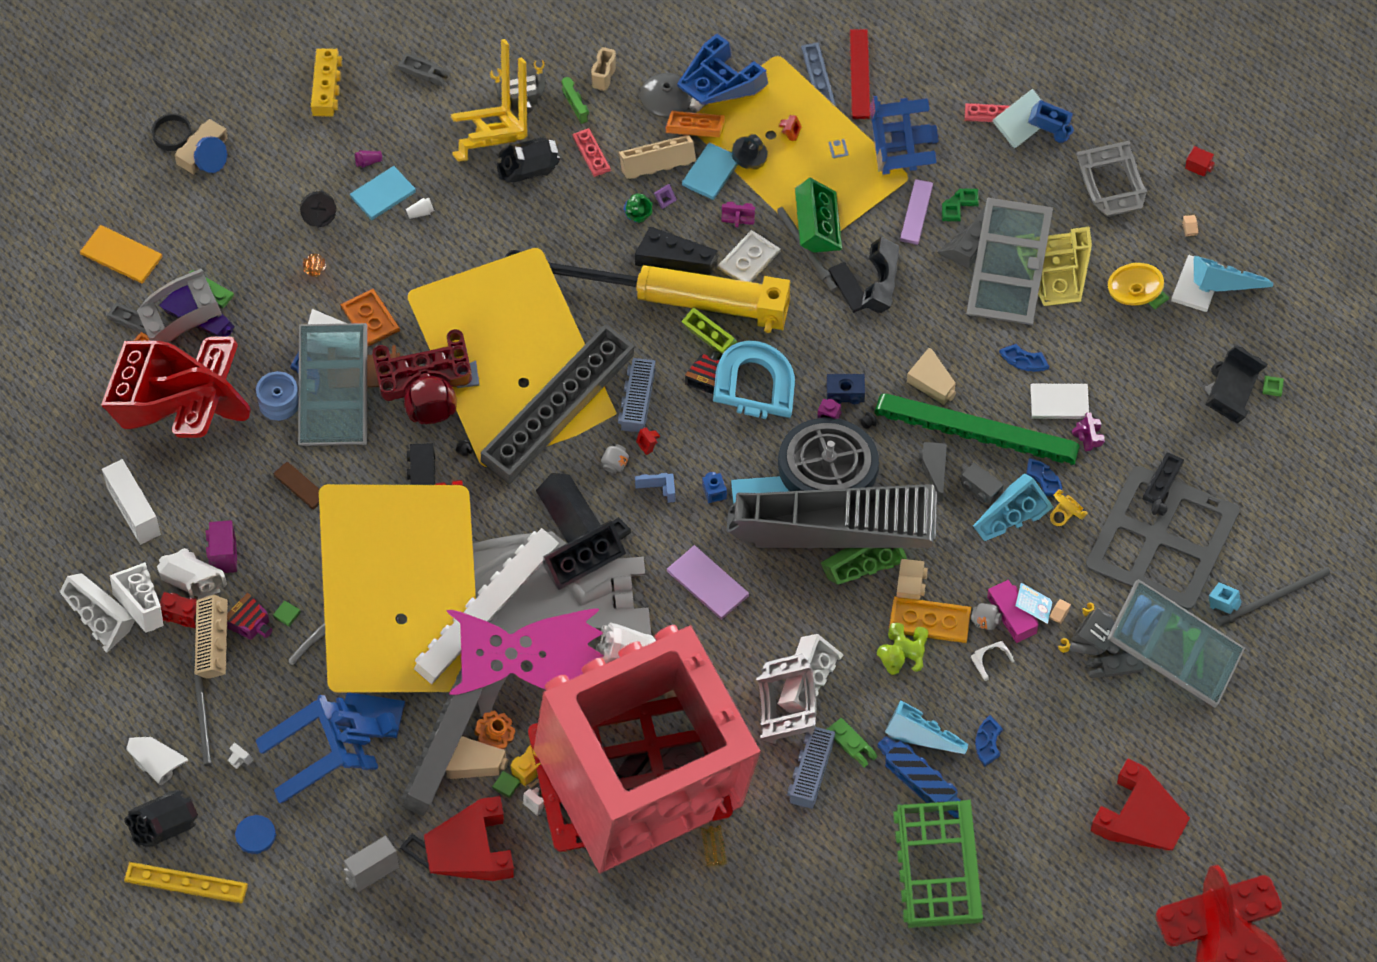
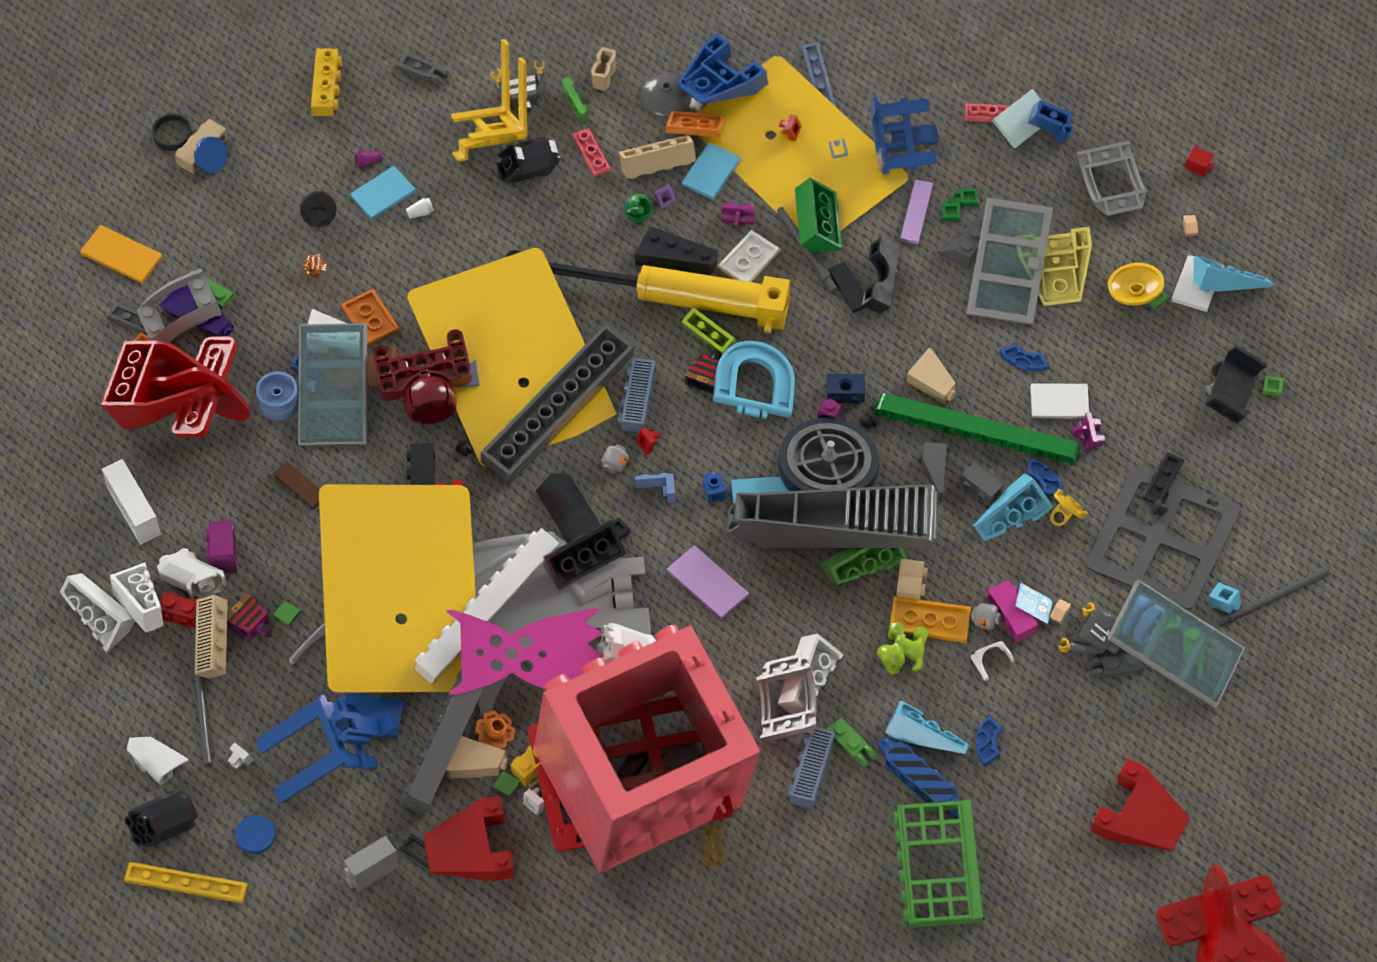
(749, 152): black tile -> none
(859, 74): red tile -> none

